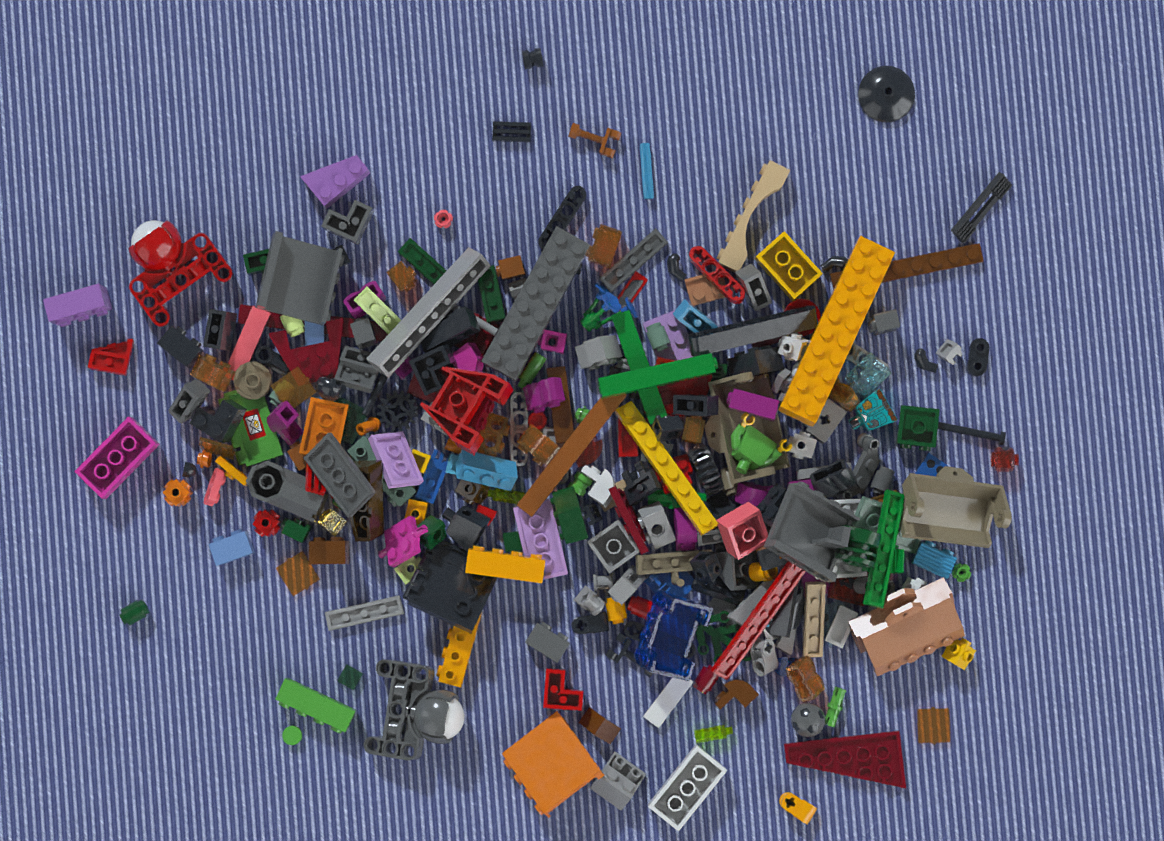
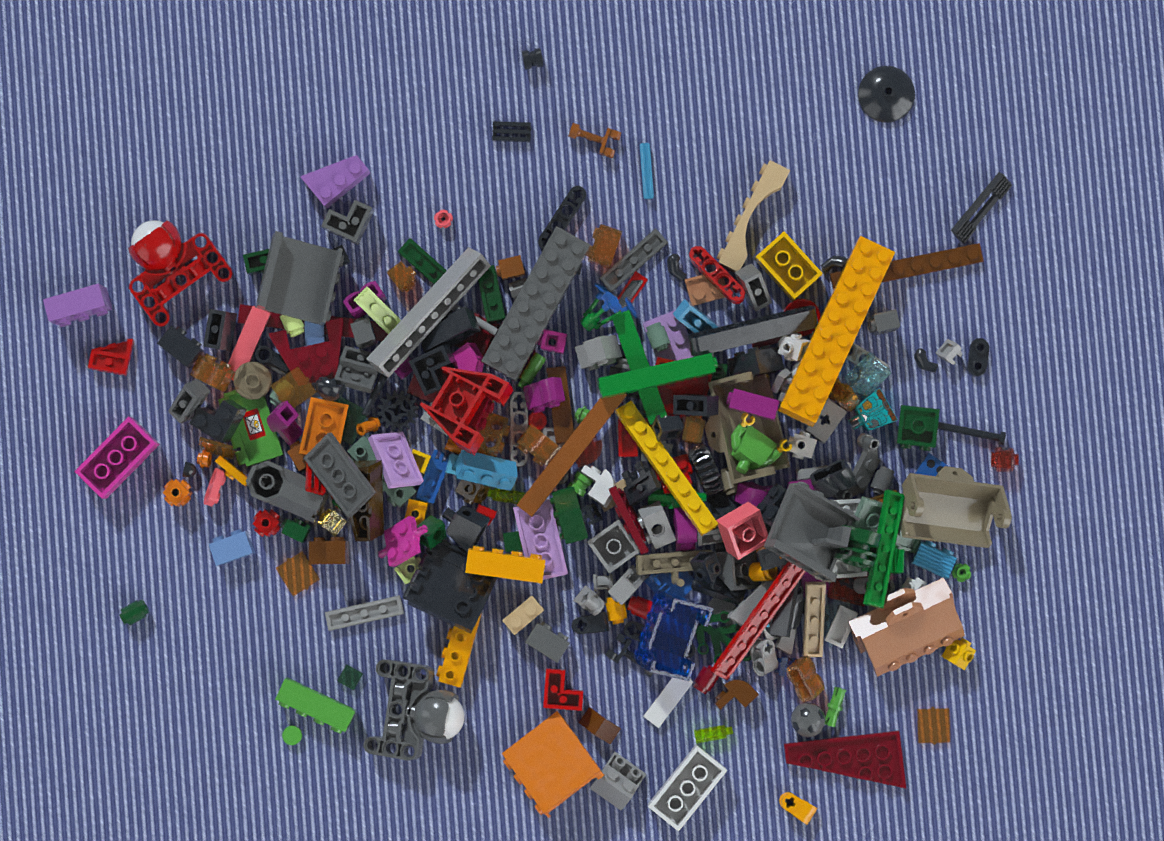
(523, 615): none -> tan piece

